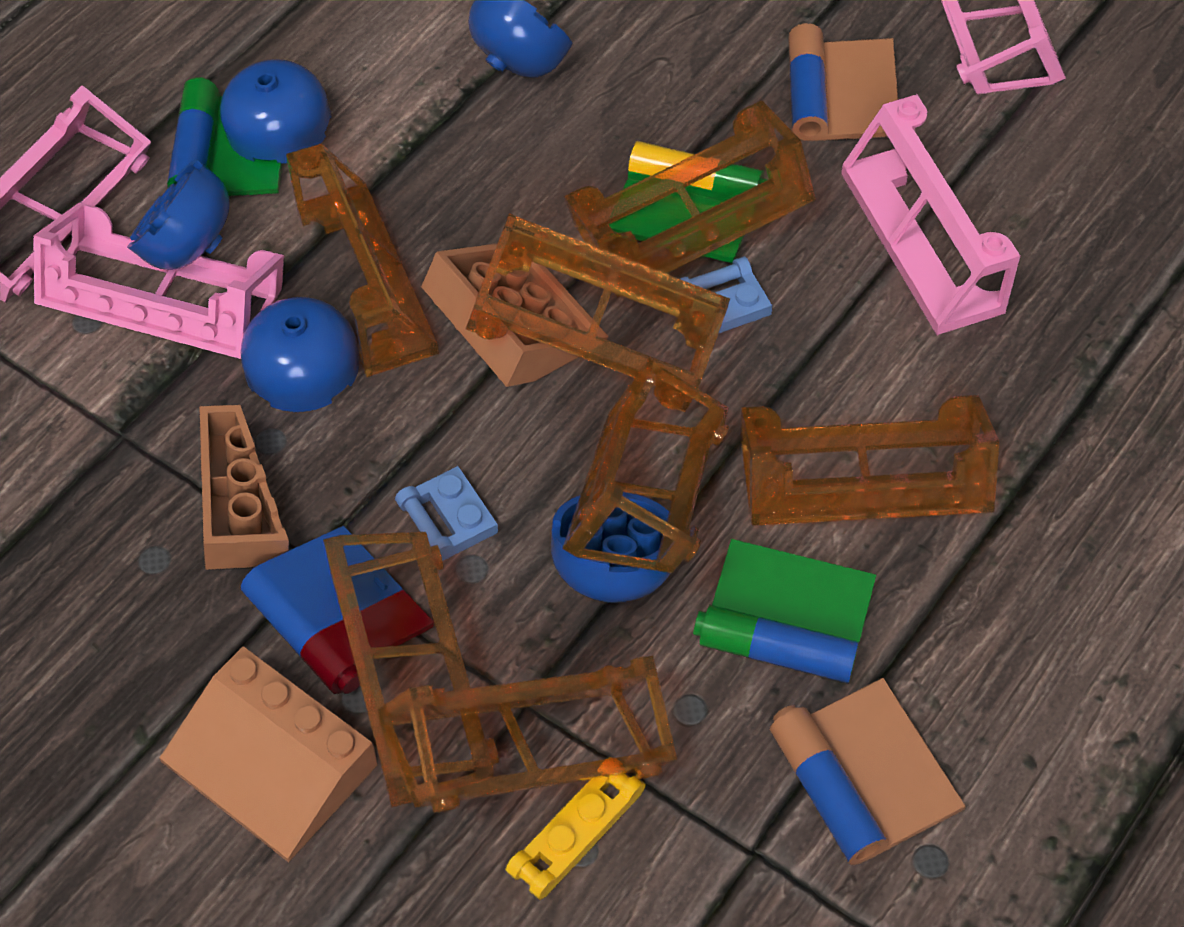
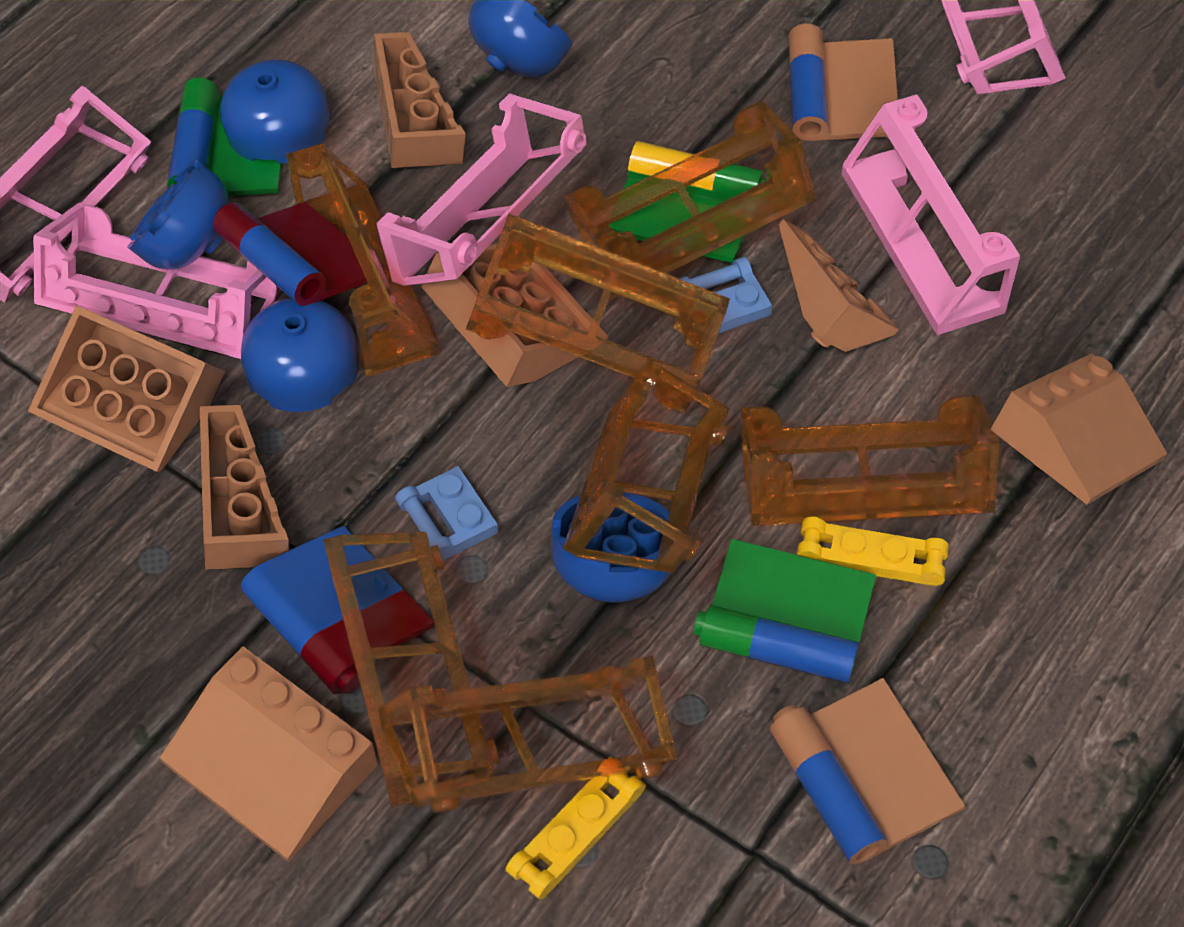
(124, 389): none -> nougat slope
(293, 250): none -> dark red door
(413, 112): none -> nougat wedge
(413, 243): none -> bright pink windscreen
(830, 297): none -> nougat wedge
(875, 552): none -> yellow plate
(1081, 428): none -> nougat slope

